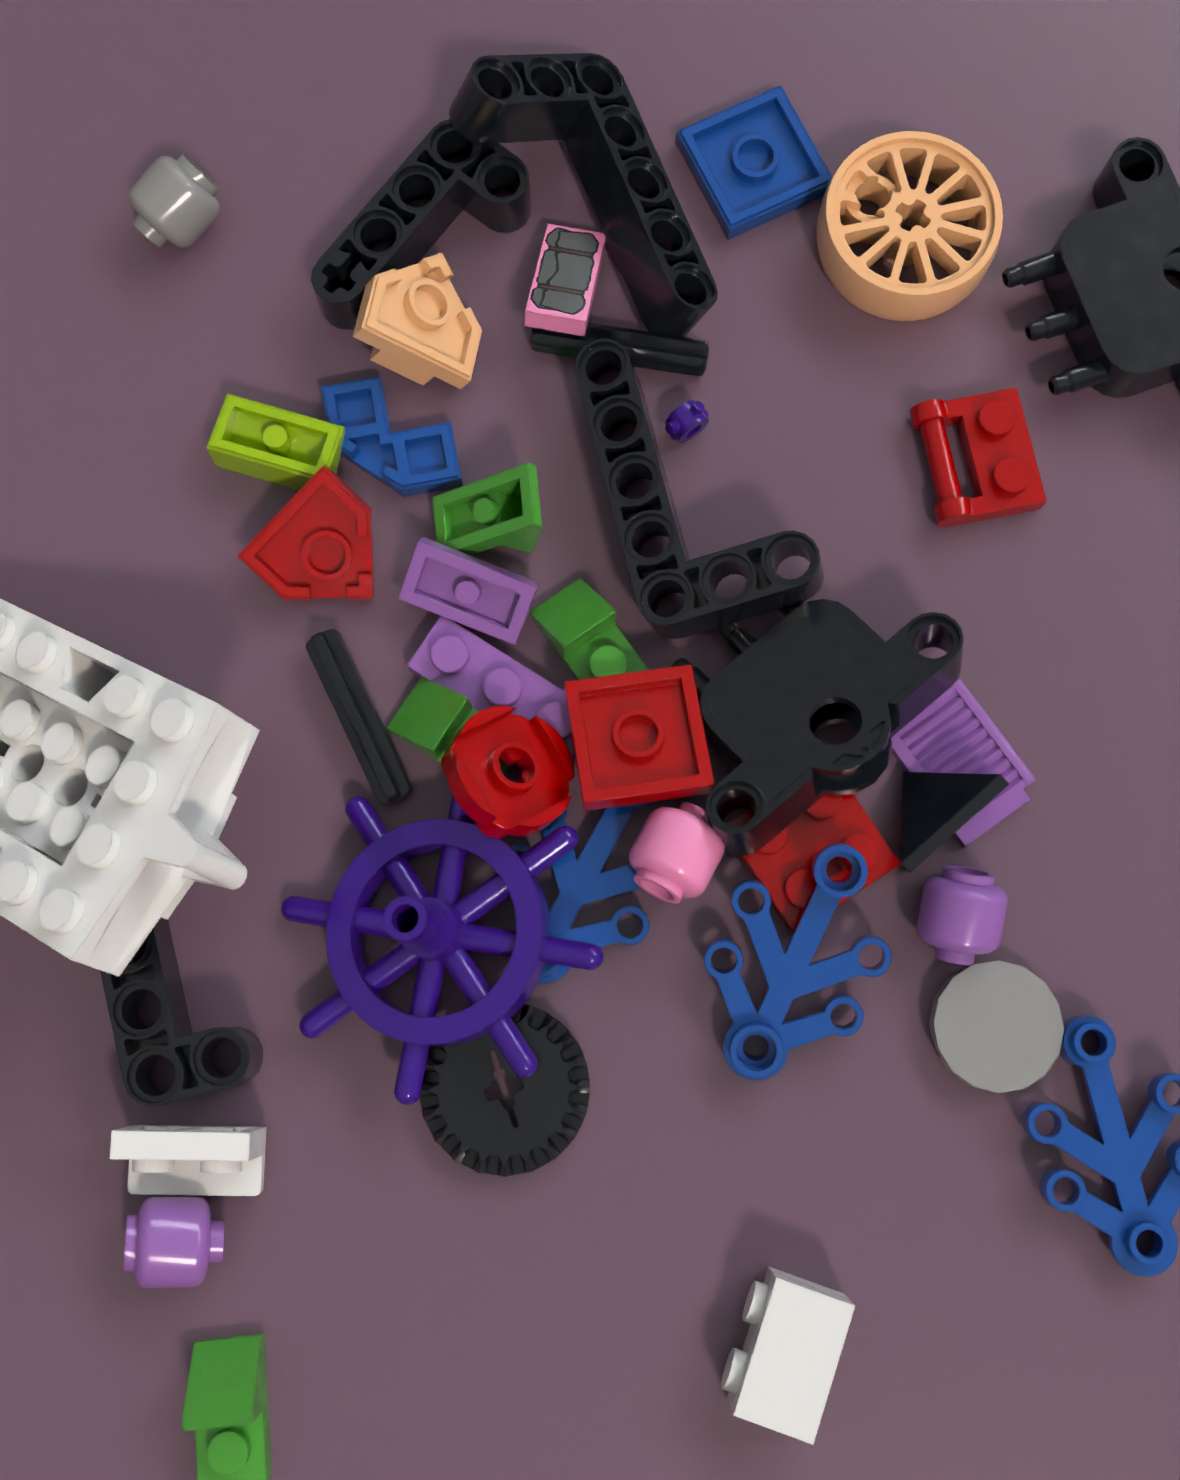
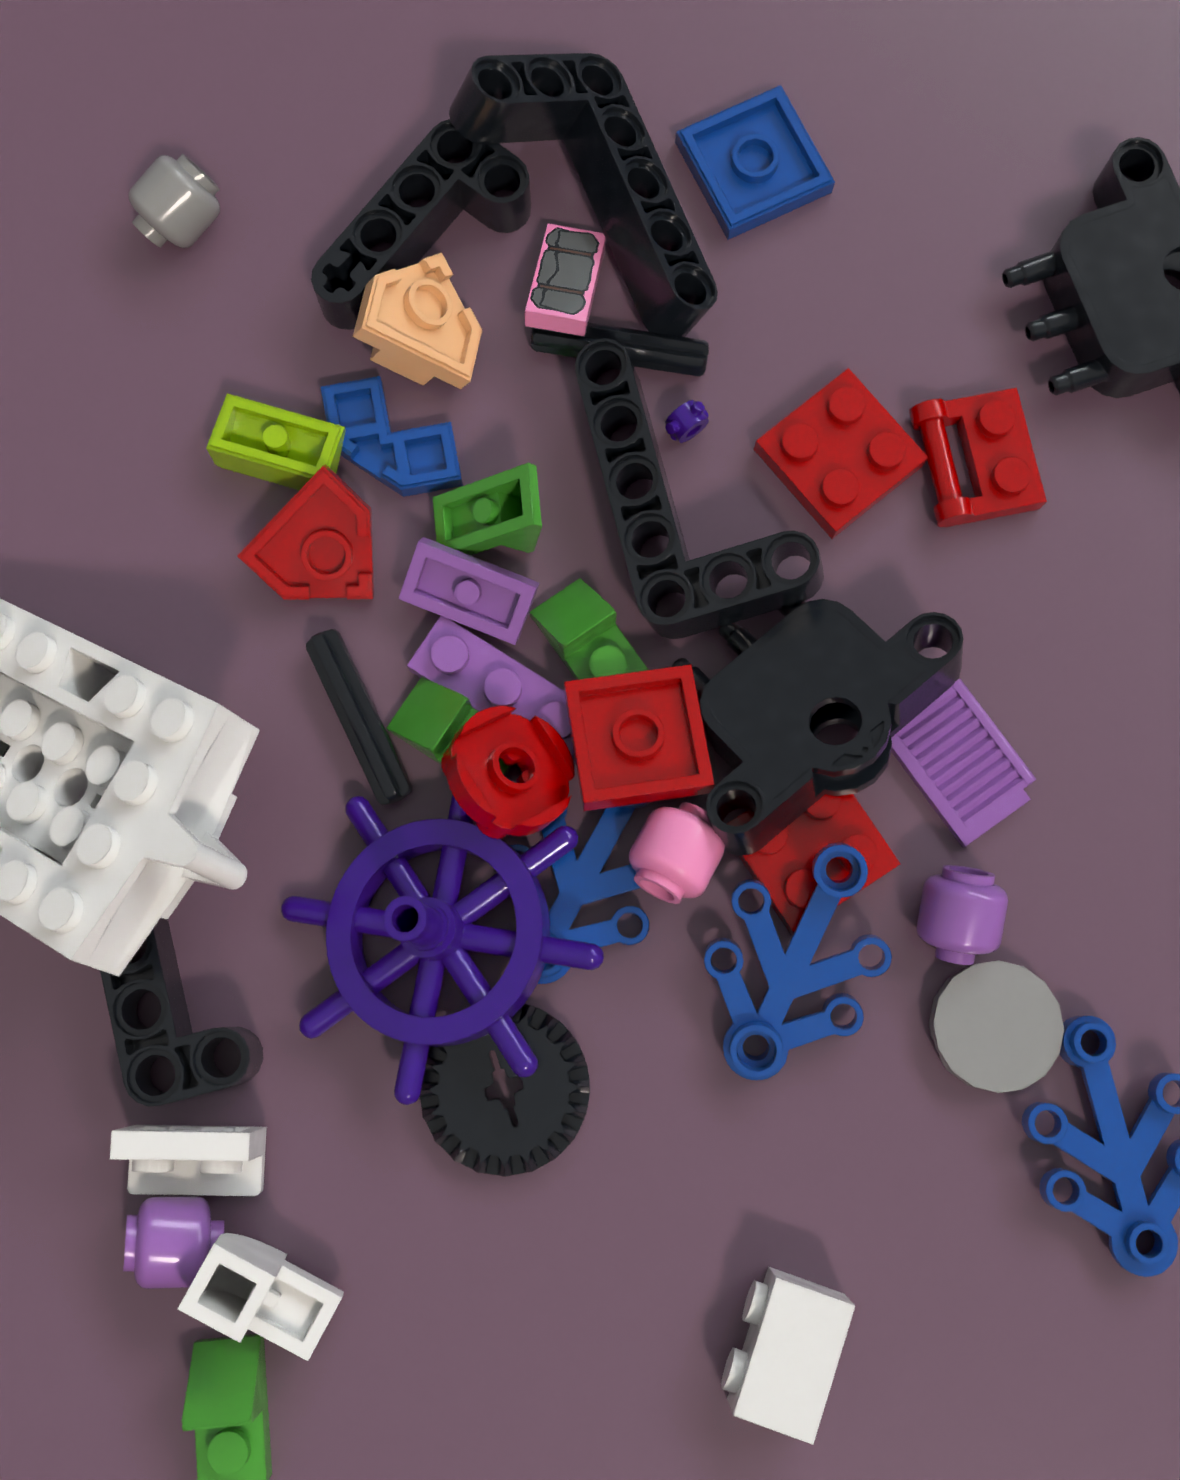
(256, 1289): none -> white brick
(840, 453): none -> red plate
(866, 177): light nougat piece -> none
(938, 807): black slope -> none

